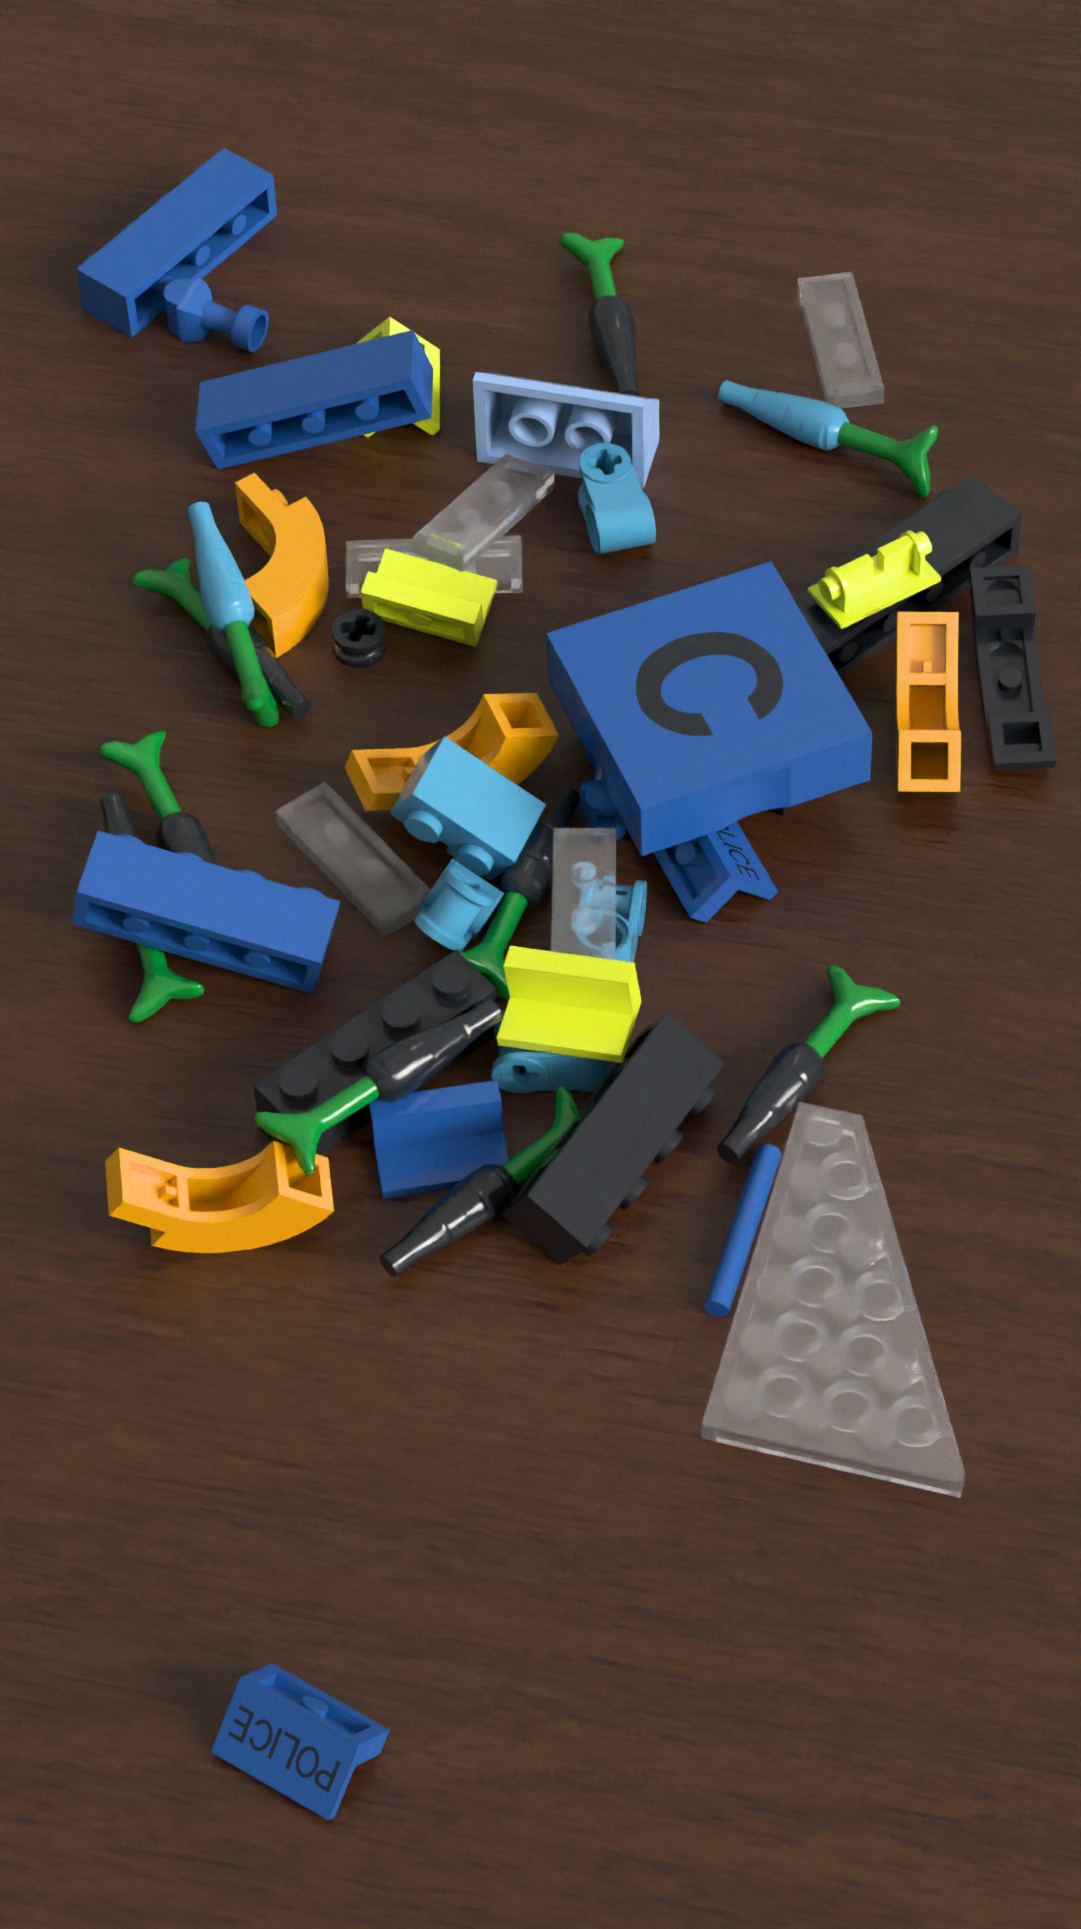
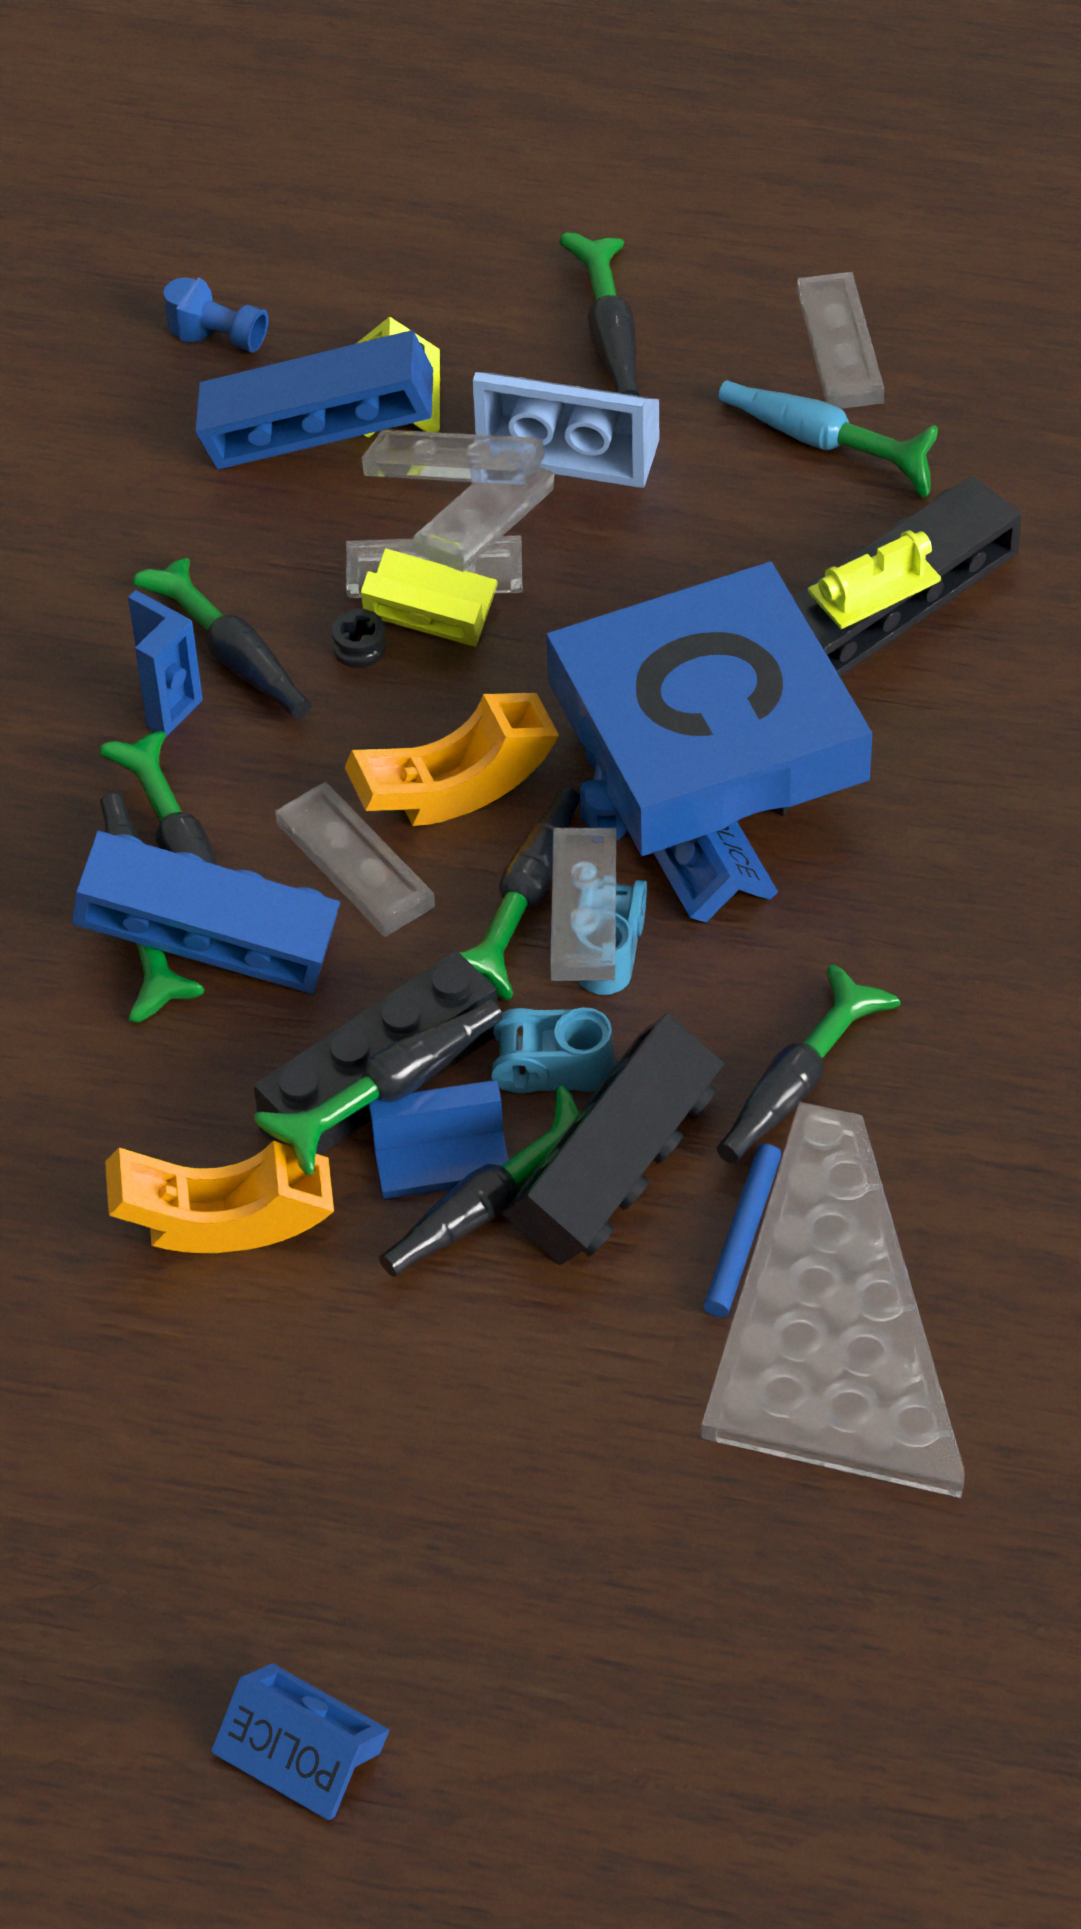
(165, 662): none -> blue panel
(175, 239): blue brick -> none
(230, 611): dark azure piece -> none
(295, 581): light orange arch -> none
(453, 457): none -> clear tile
(457, 907): dark azure piece -> none
(467, 808): dark azure piece -> none
(569, 1004): neon yellow panel -> none
(613, 501): dark azure piece -> none
(927, 702): light orange arch -> none
(1009, 669): black slope -> none

